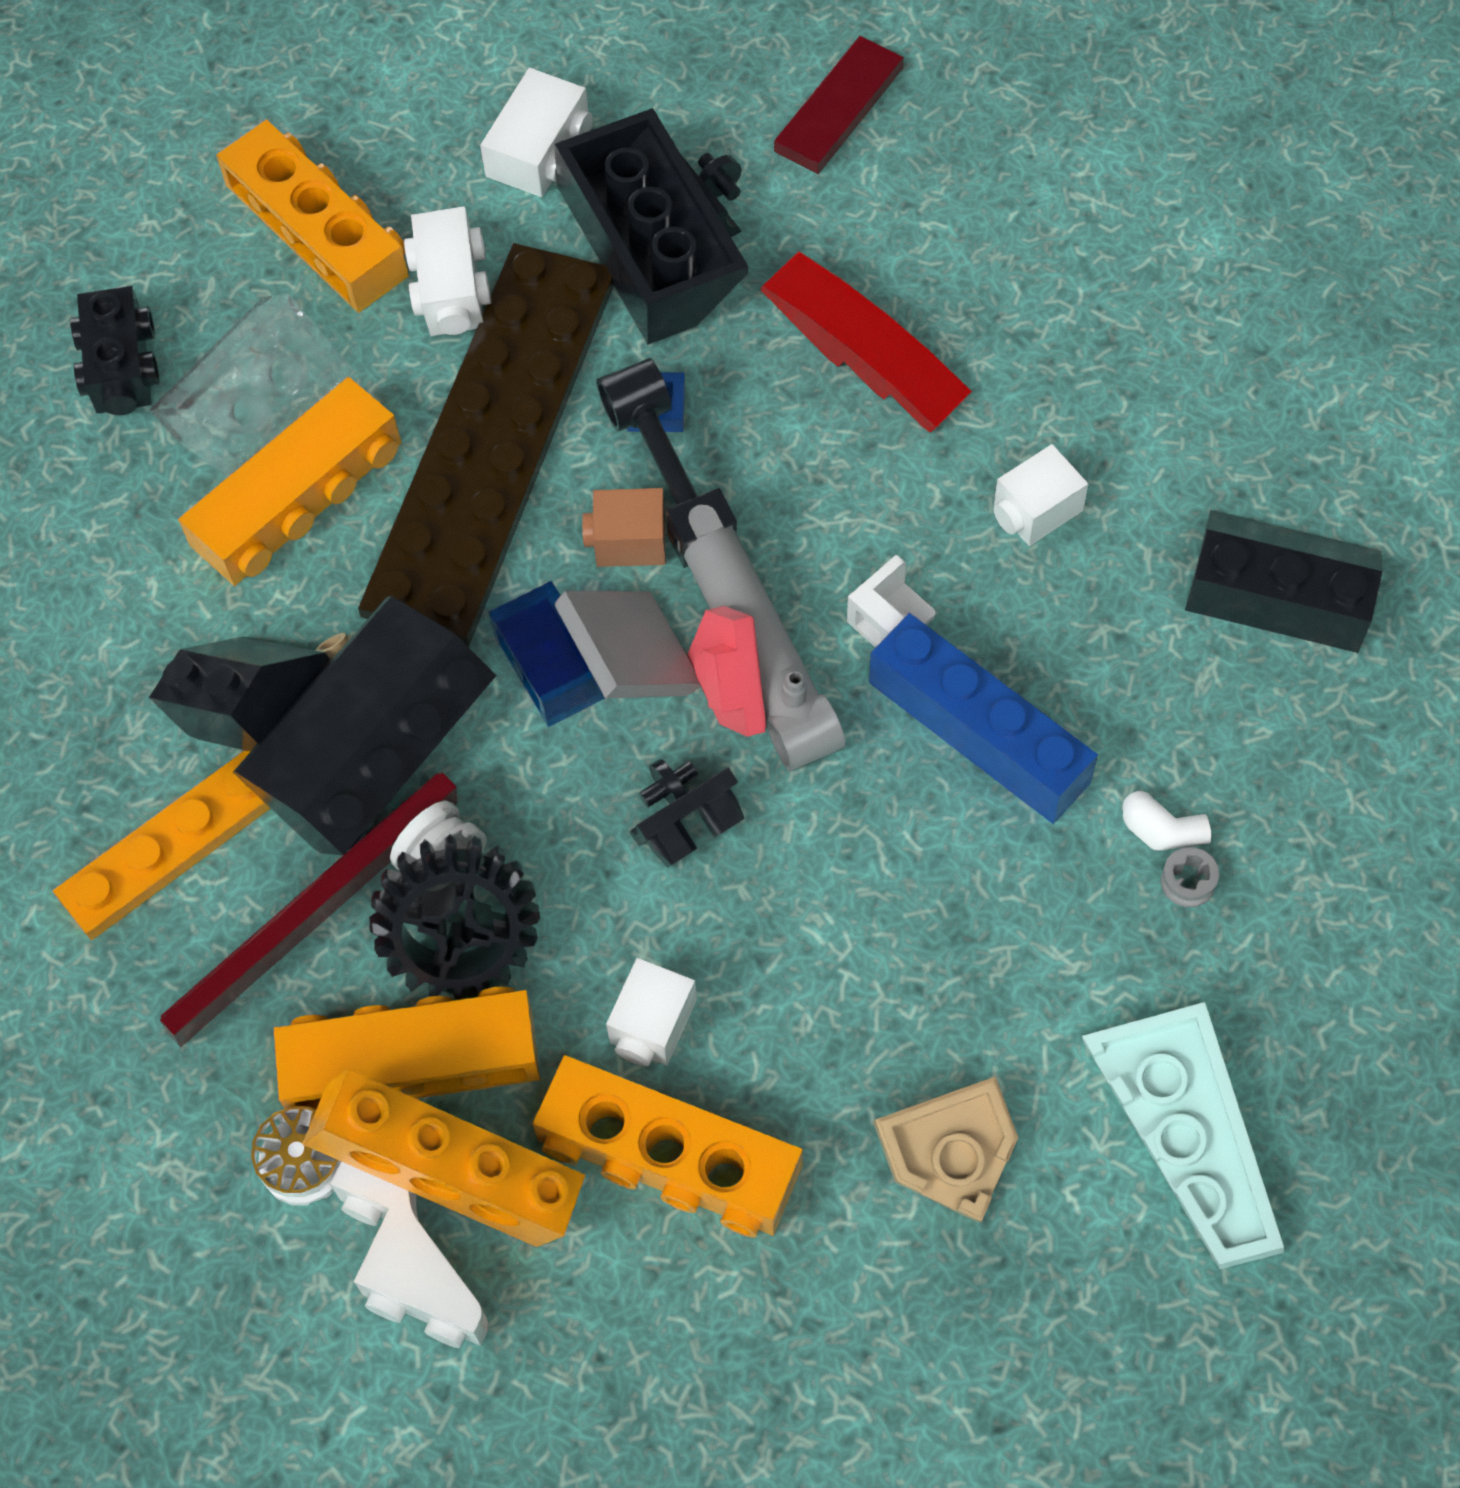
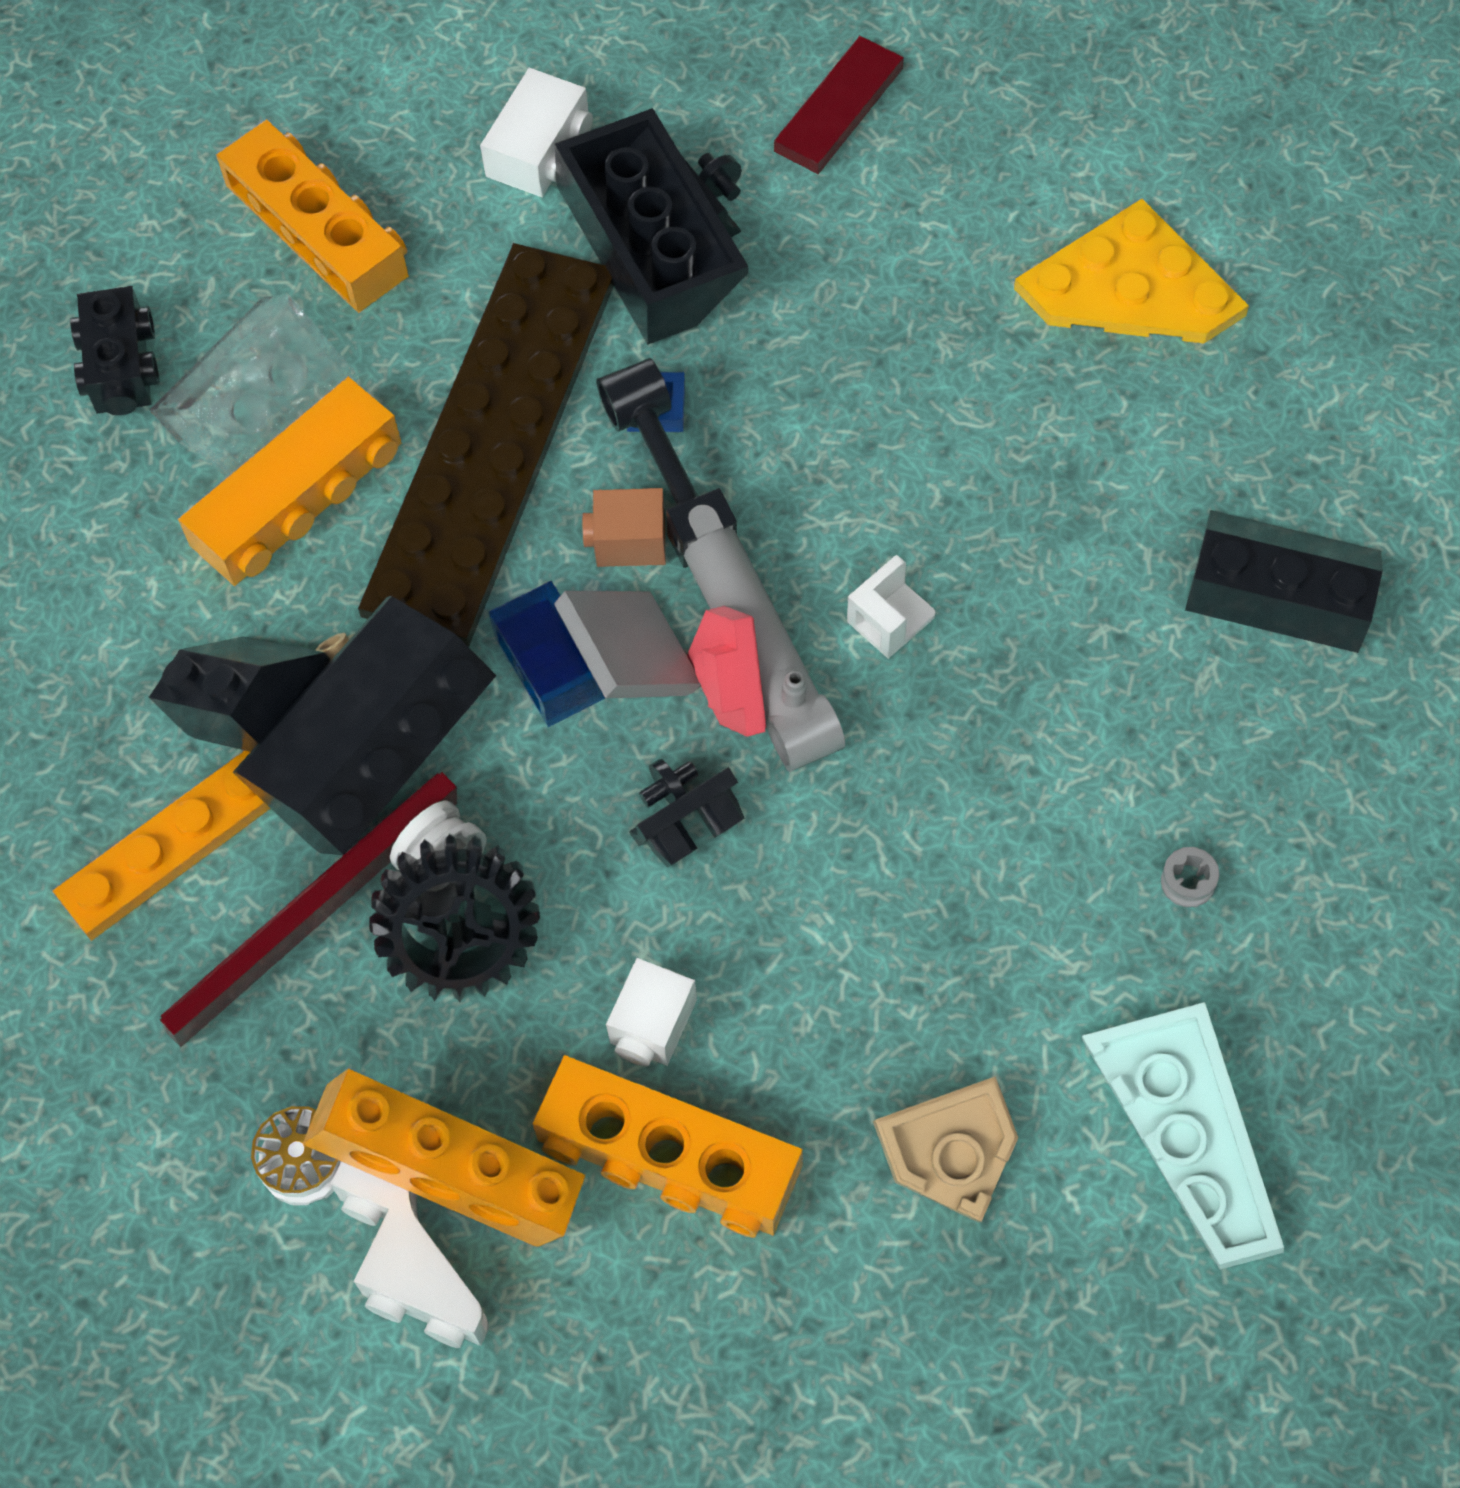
(415, 1050): light orange brick -> none
(446, 260): white brick -> none
(866, 338): red slope -> none
(982, 718): blue brick -> none
(1039, 495): white brick -> none
(1132, 281): none -> yellow plate
(1161, 829): white arm -> none

